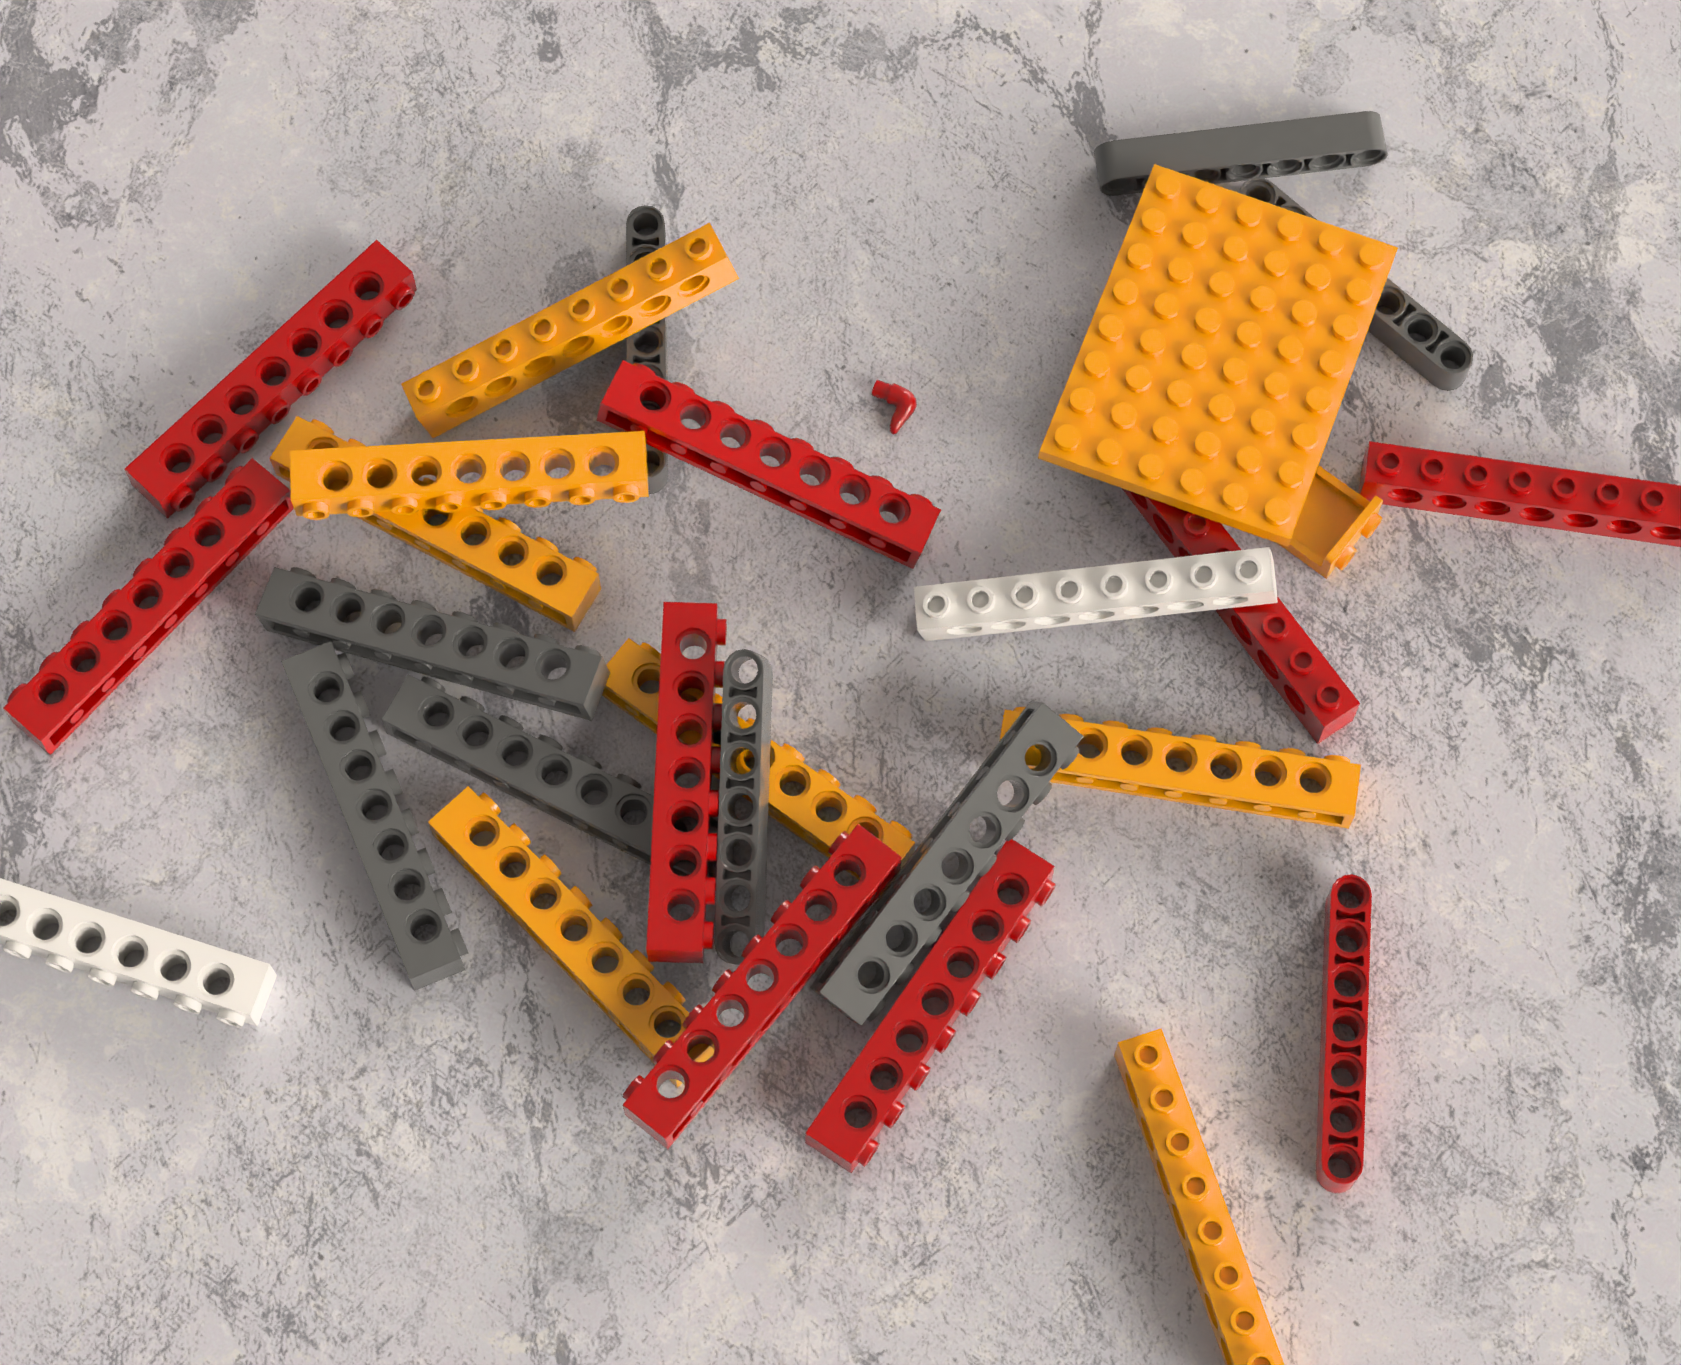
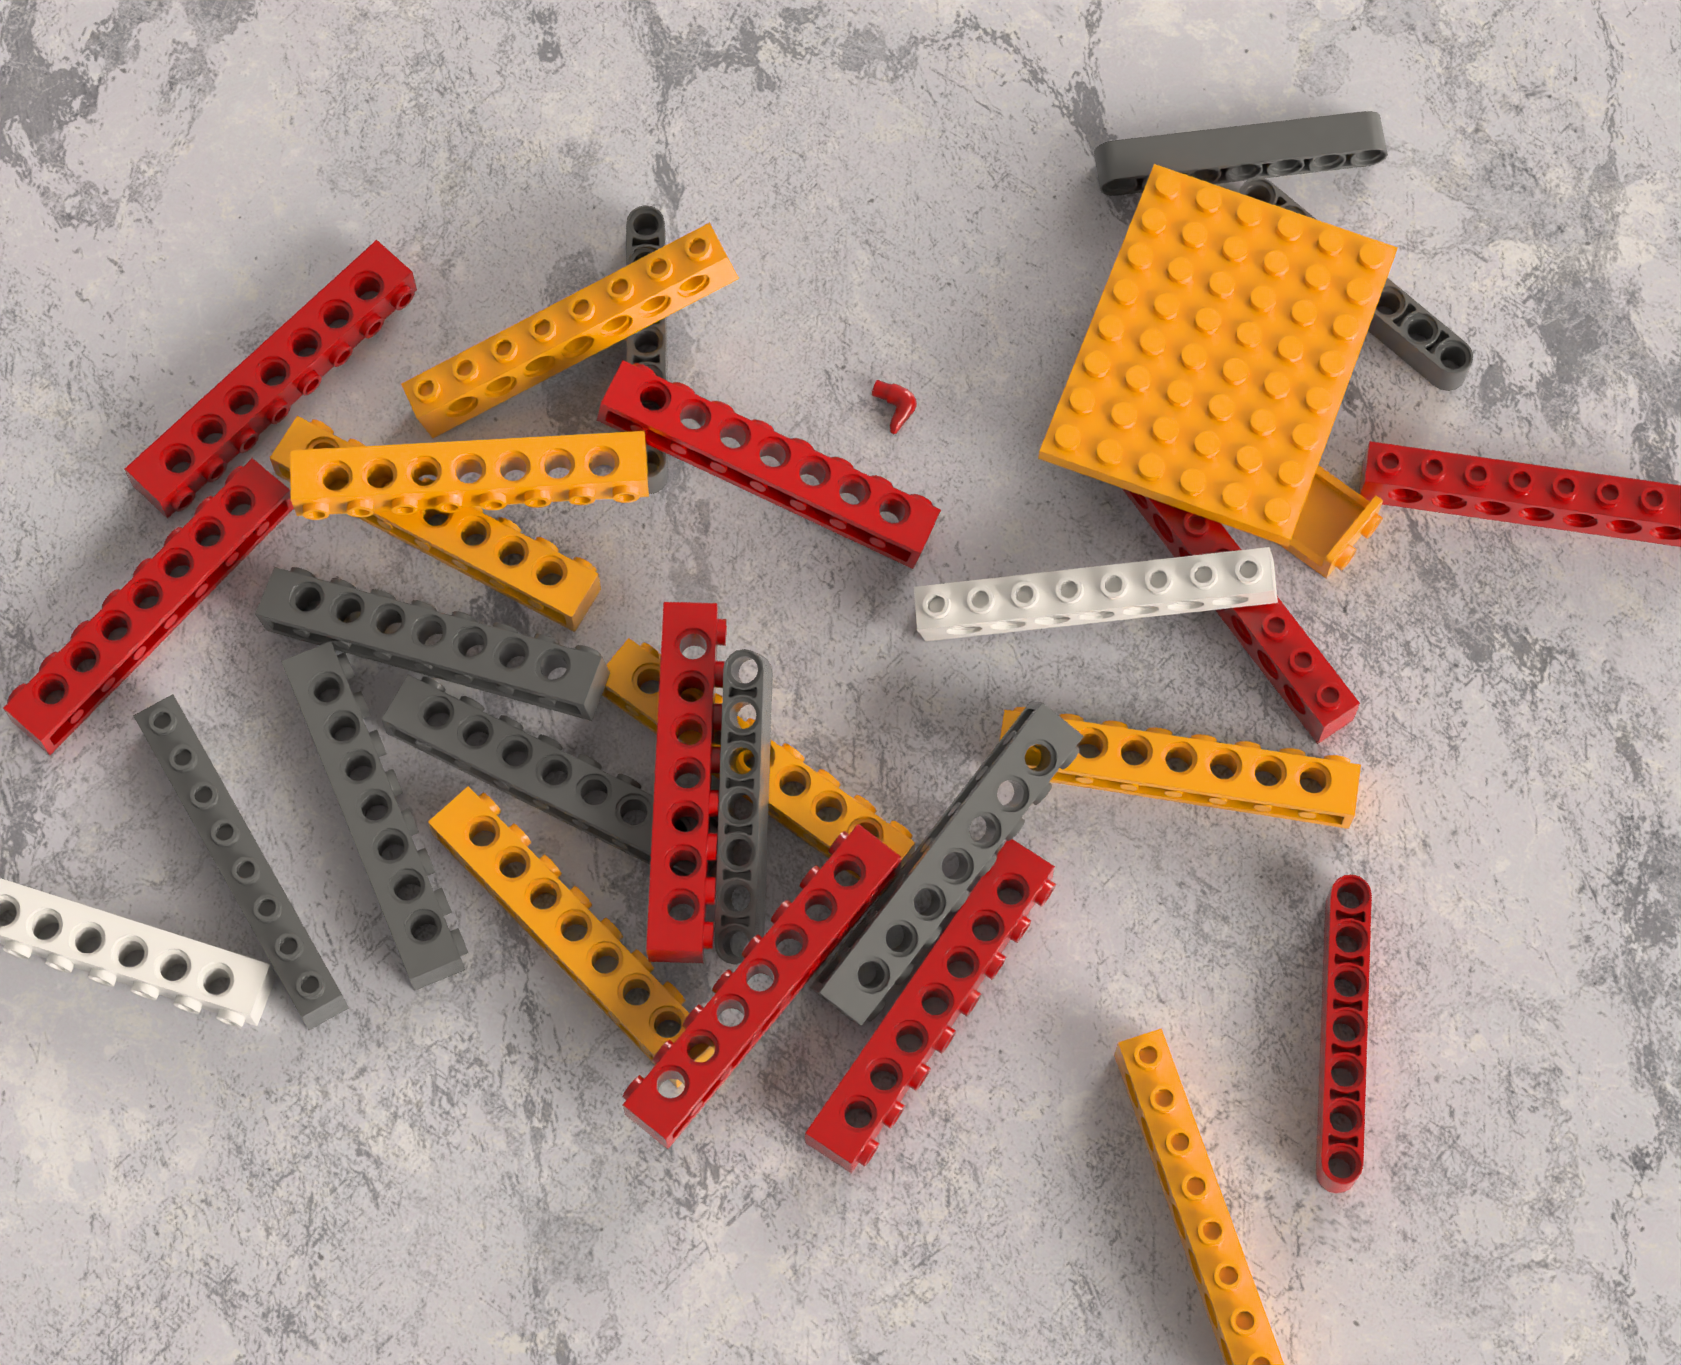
(241, 862): none -> dark grey brick

